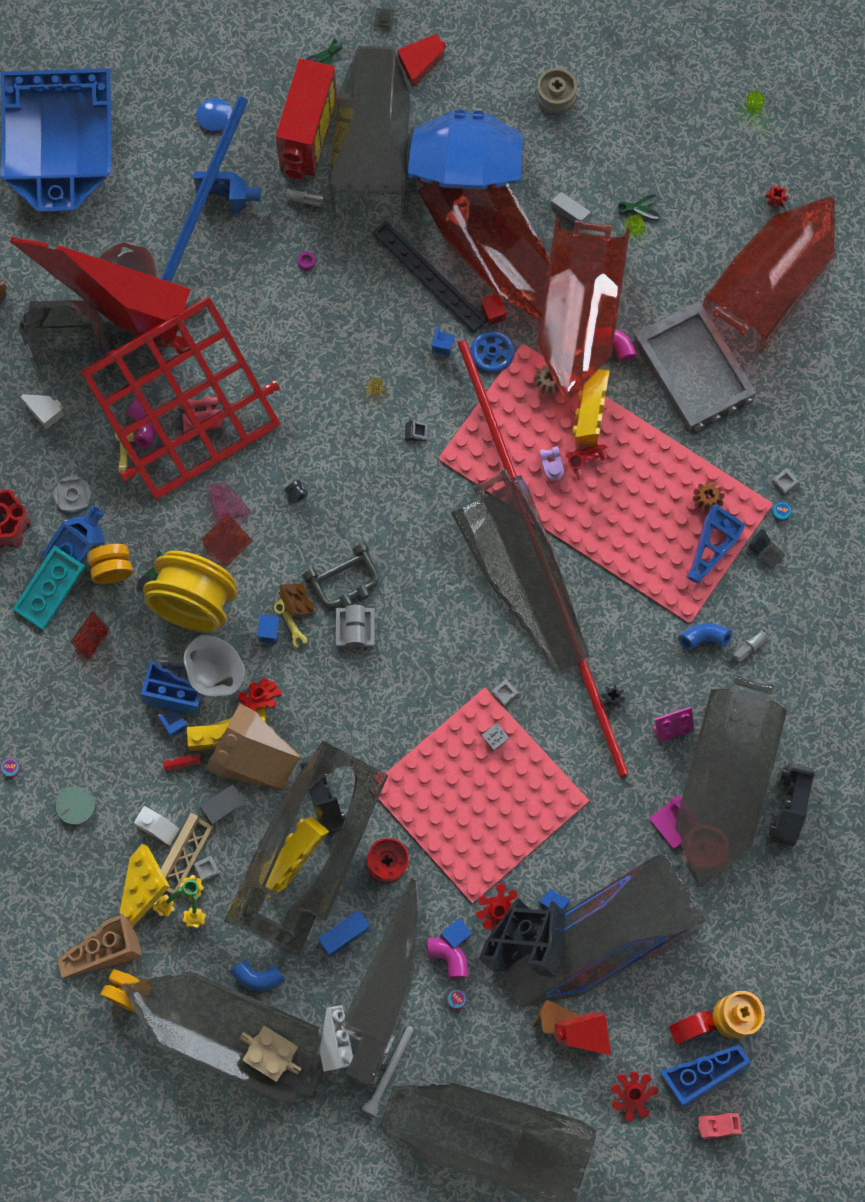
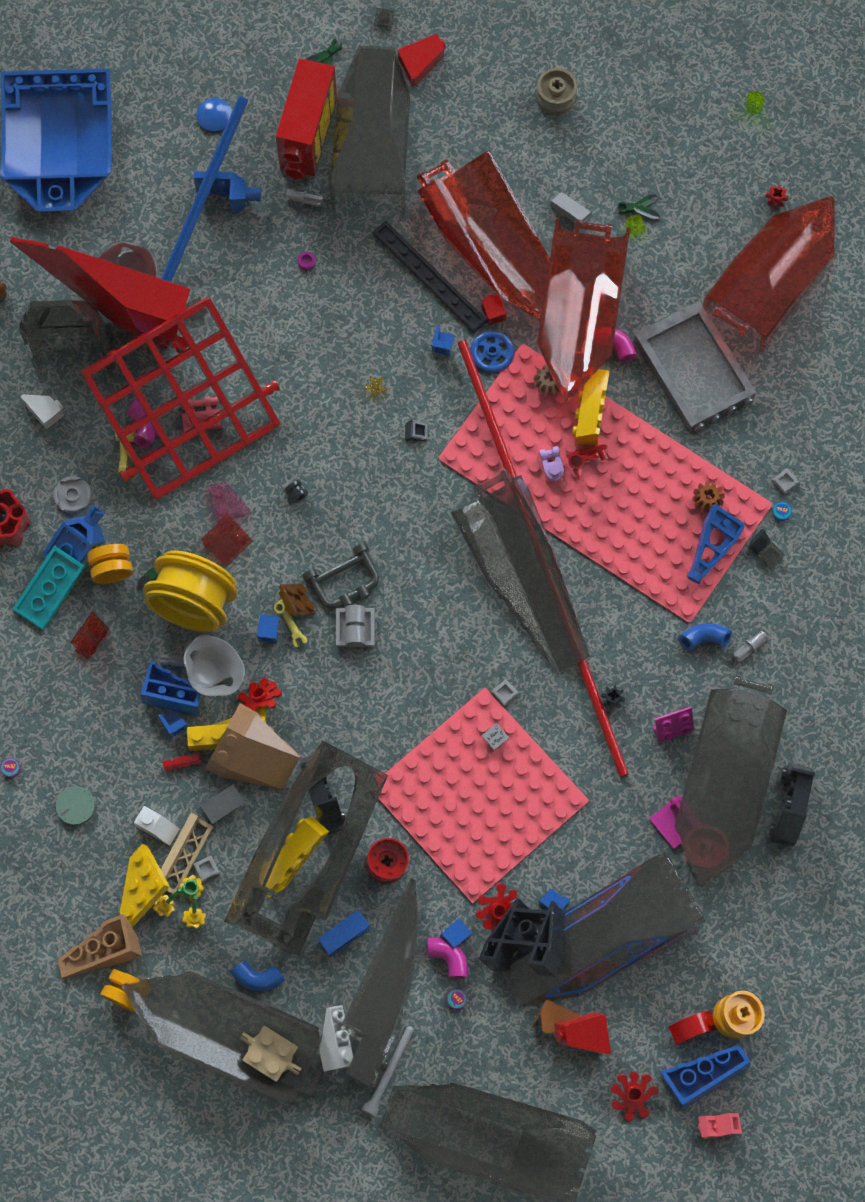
(466, 151): blue windscreen -> none

